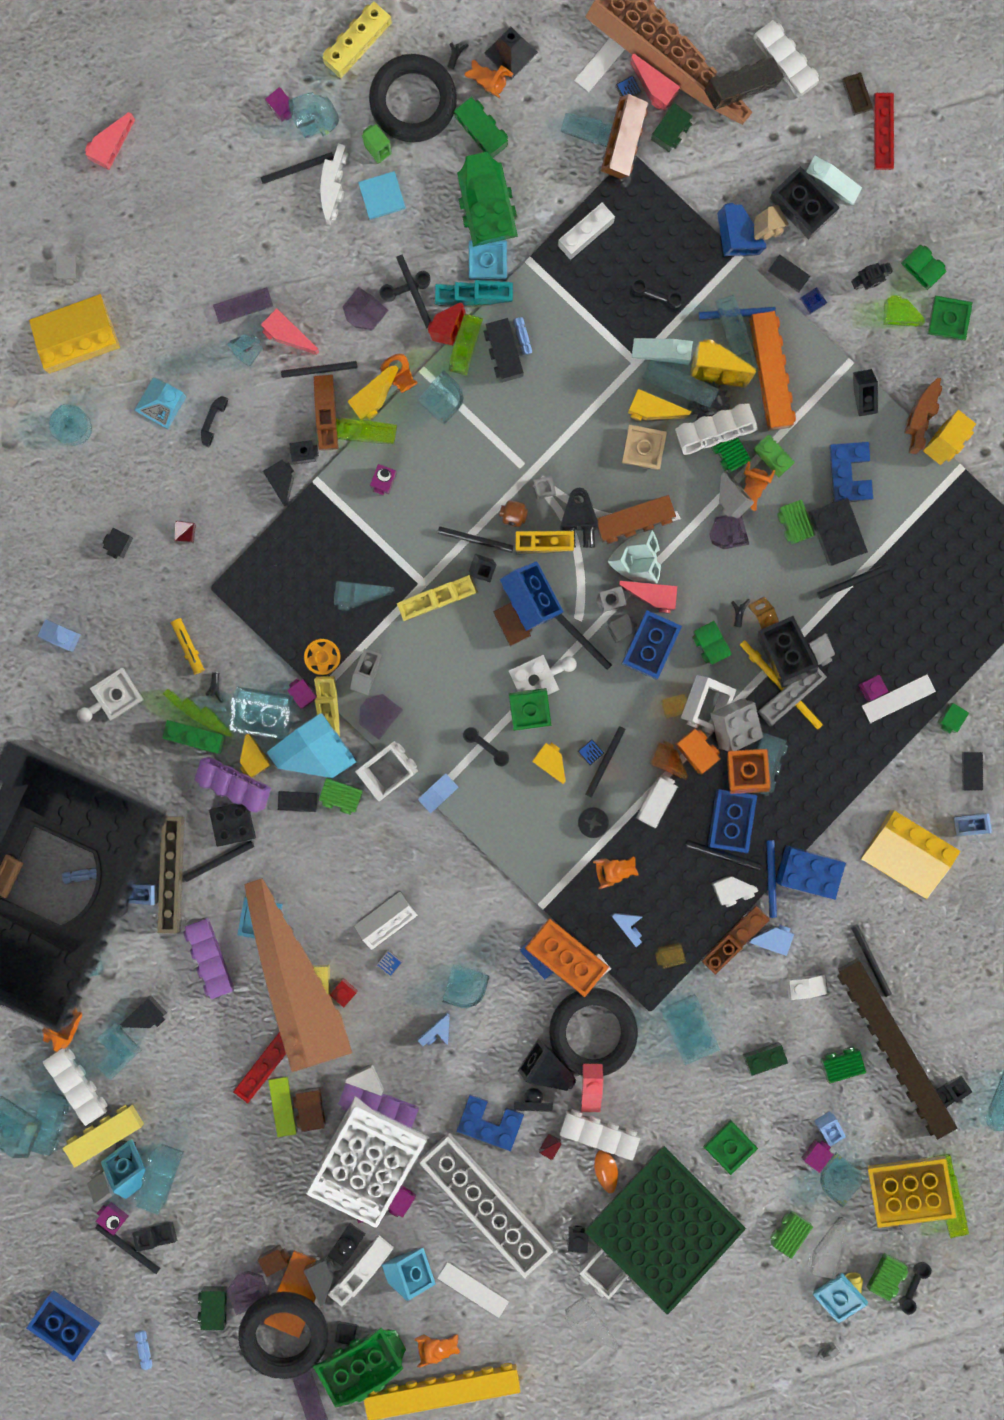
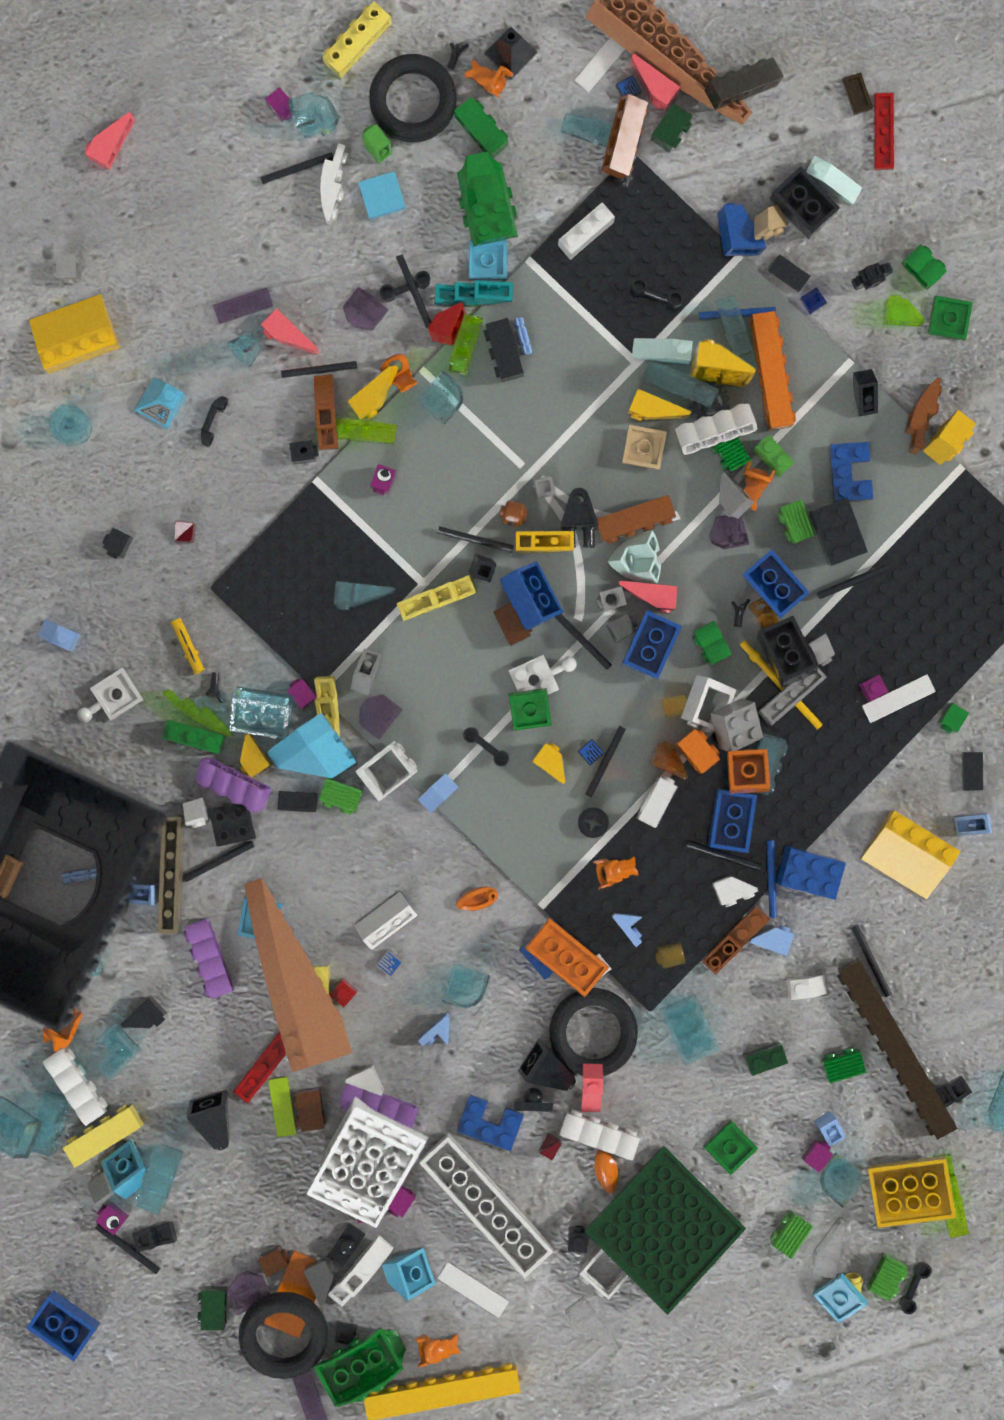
(143, 1350): light blue axle -> none
(196, 813): none -> white slope
(211, 1118): none -> black slope
(281, 479): black slope -> none
(322, 657): light orange wheel -> none
(477, 898): none -> orange arm
(776, 583): none -> blue slope
(791, 62): white brick -> none

